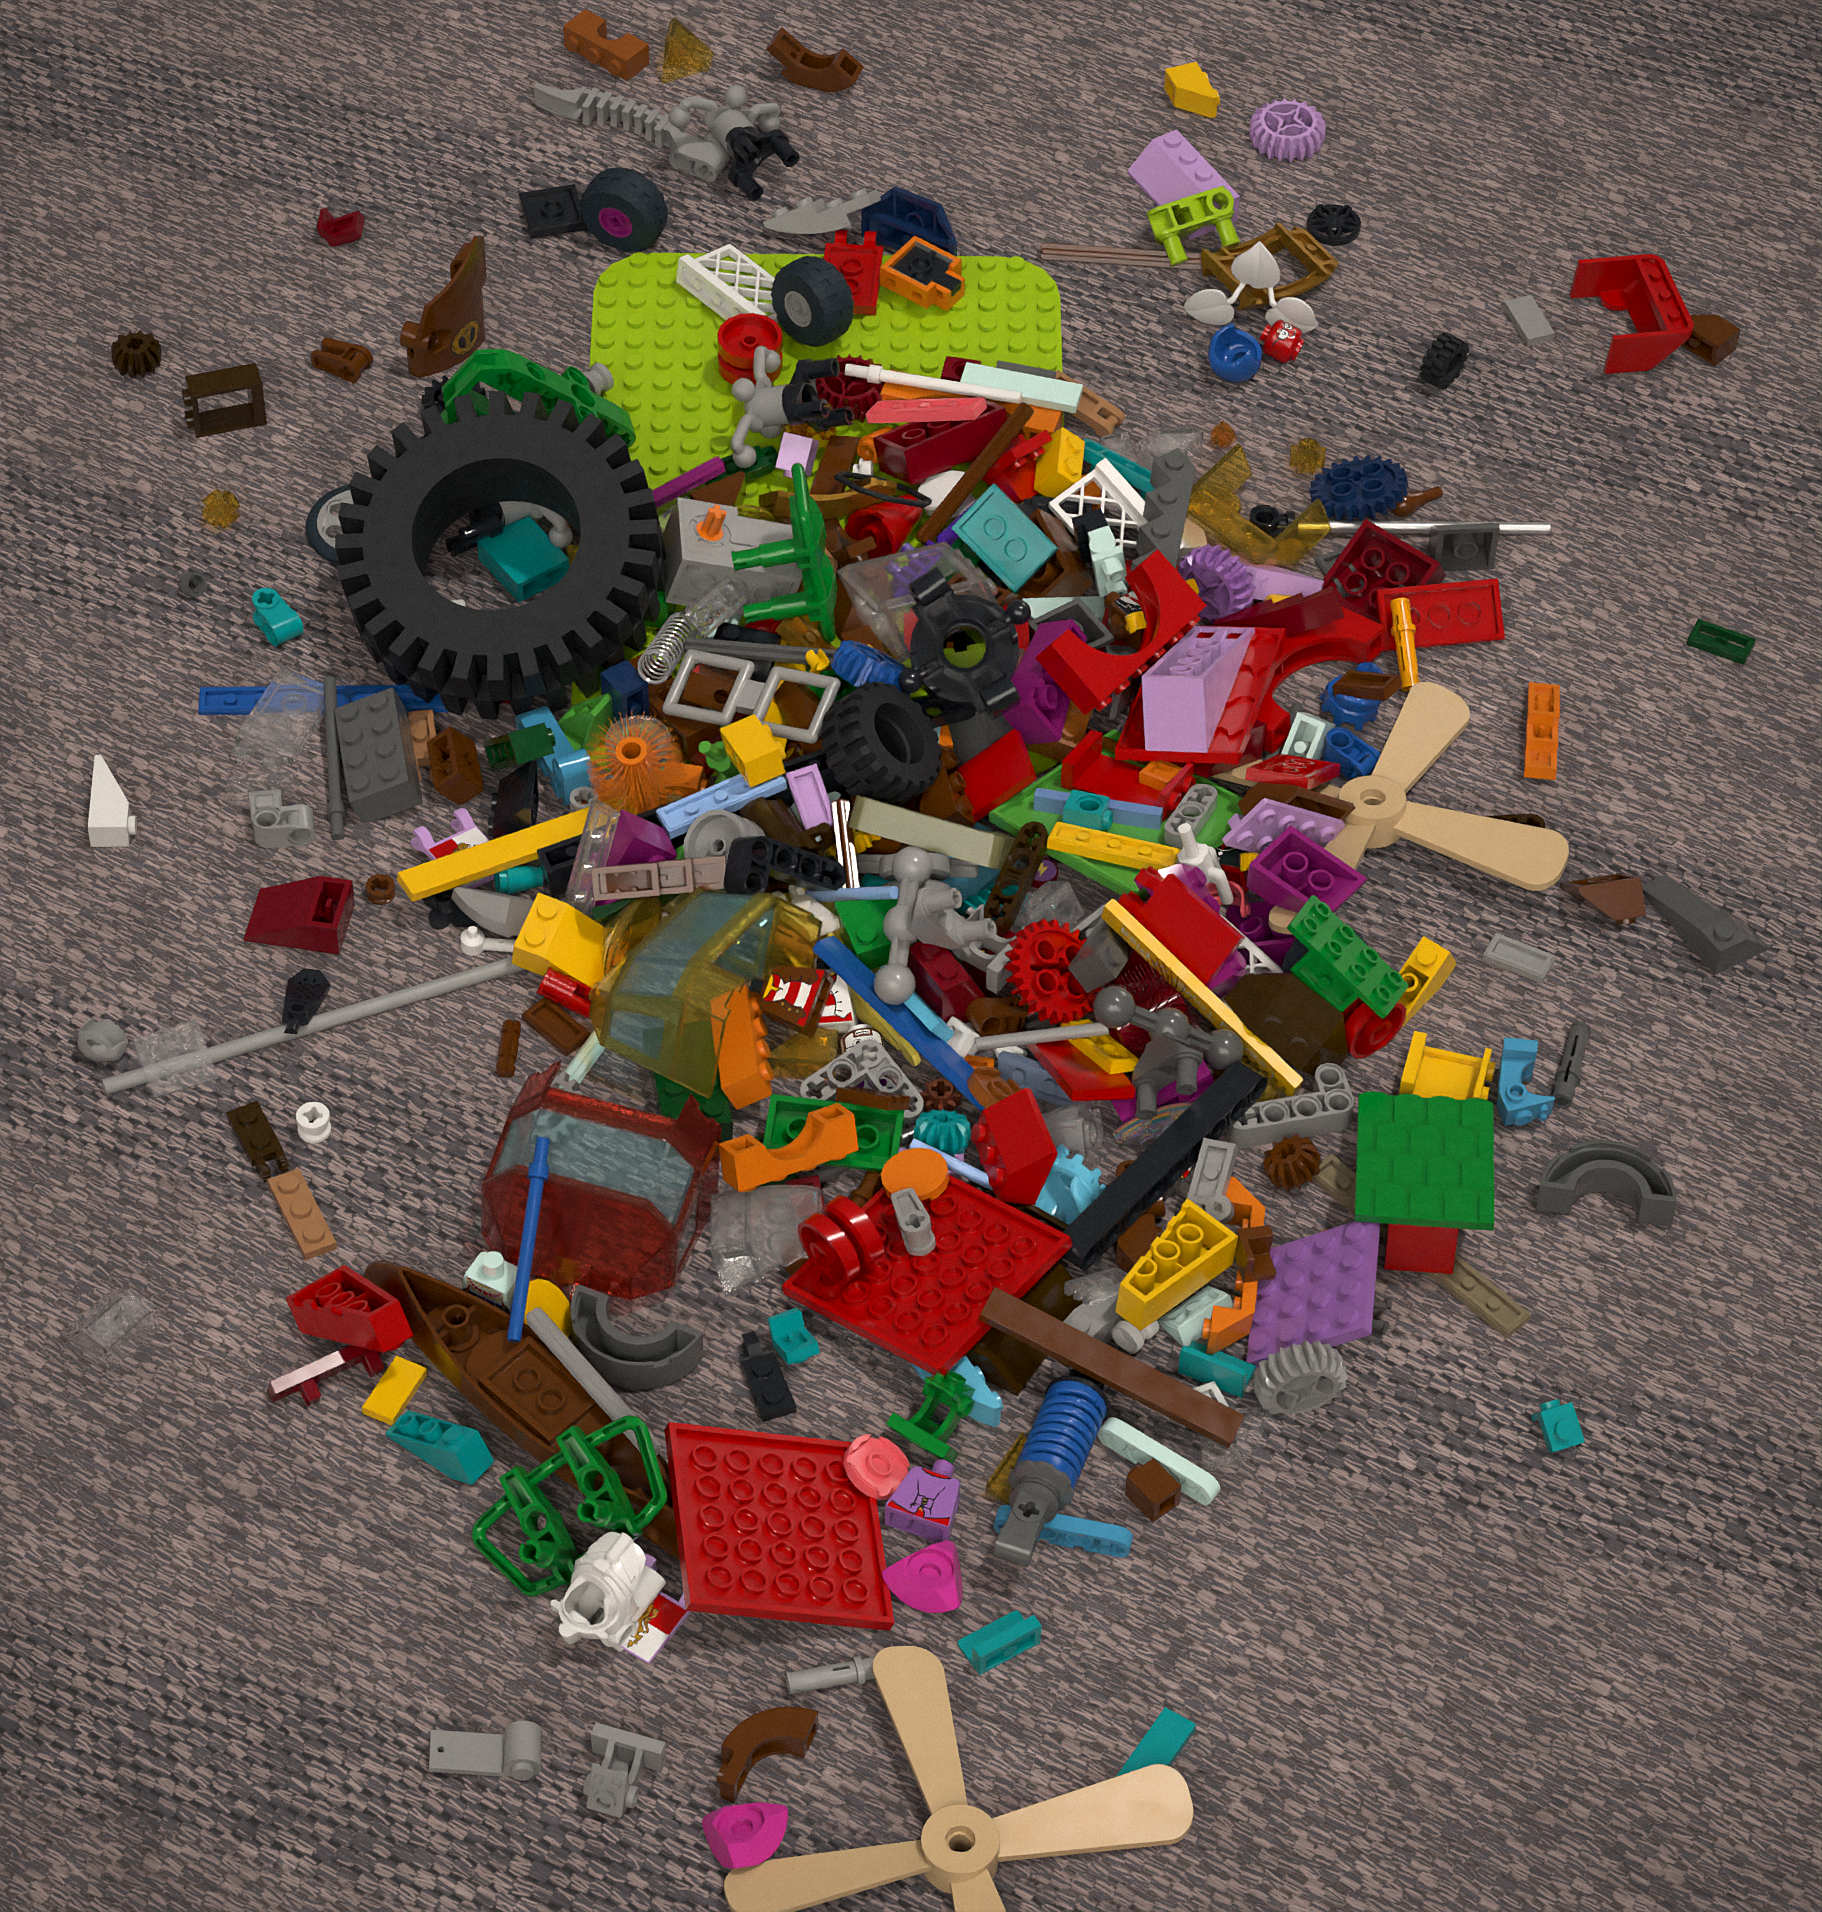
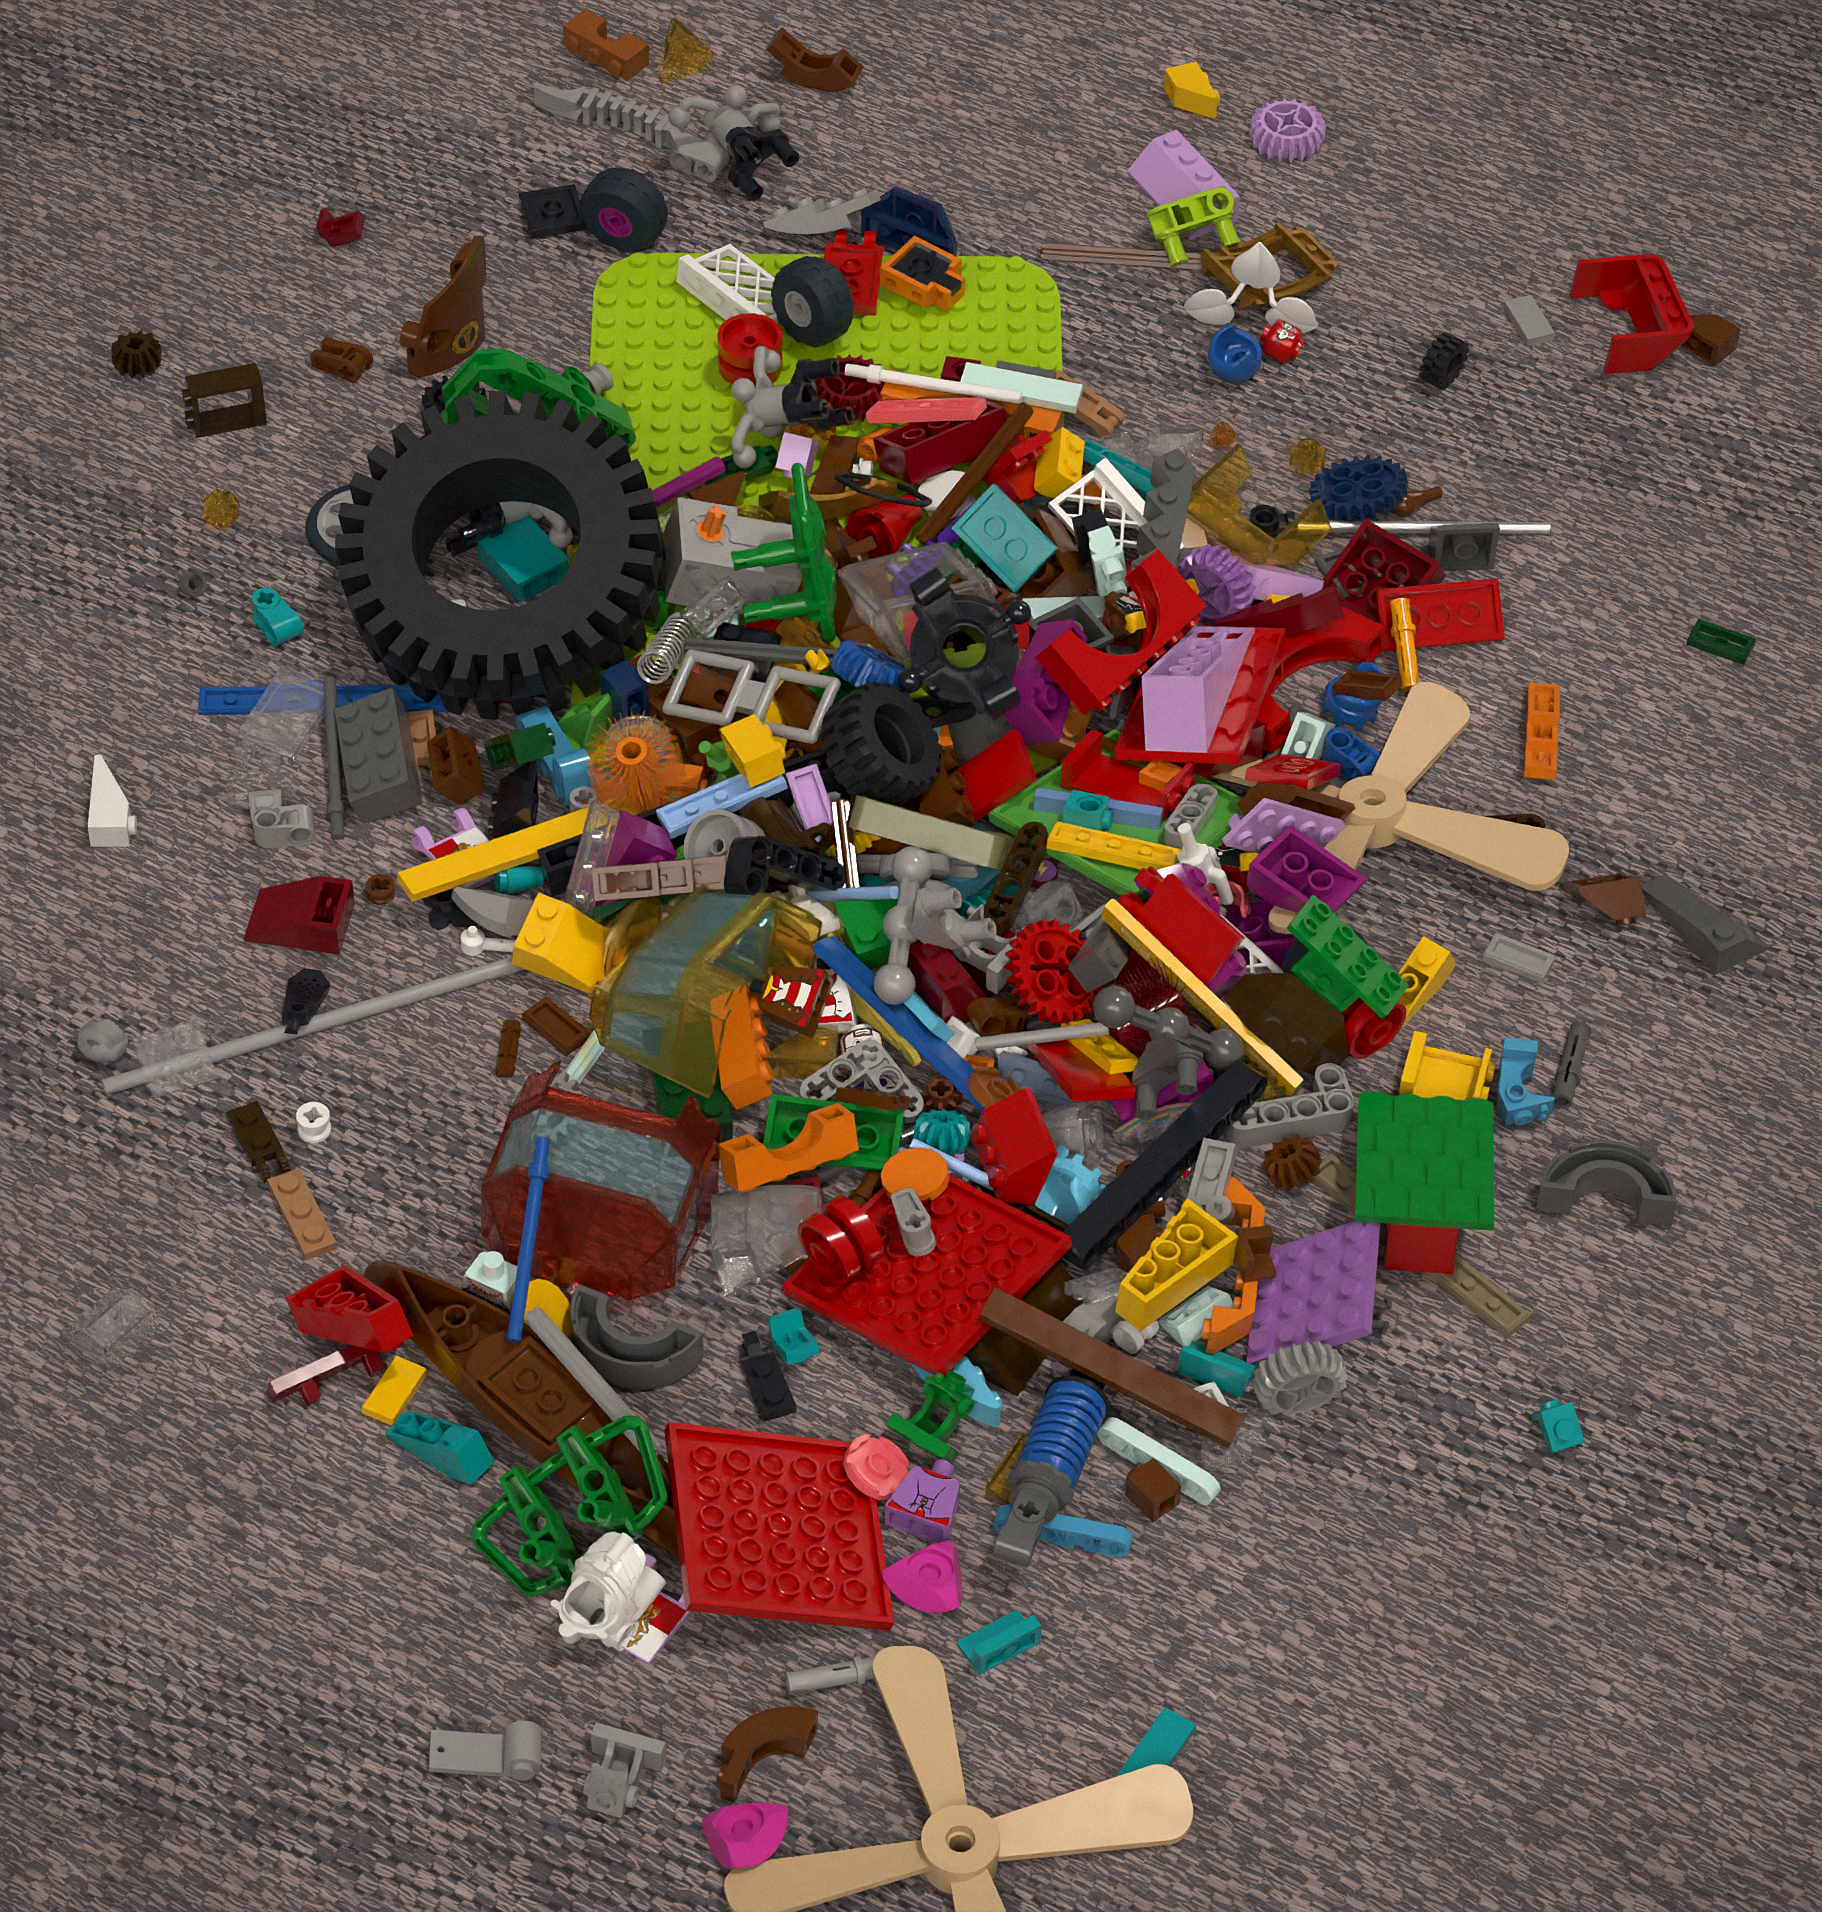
(565, 991): red hinge -> none
(1334, 224): black wheel -> none

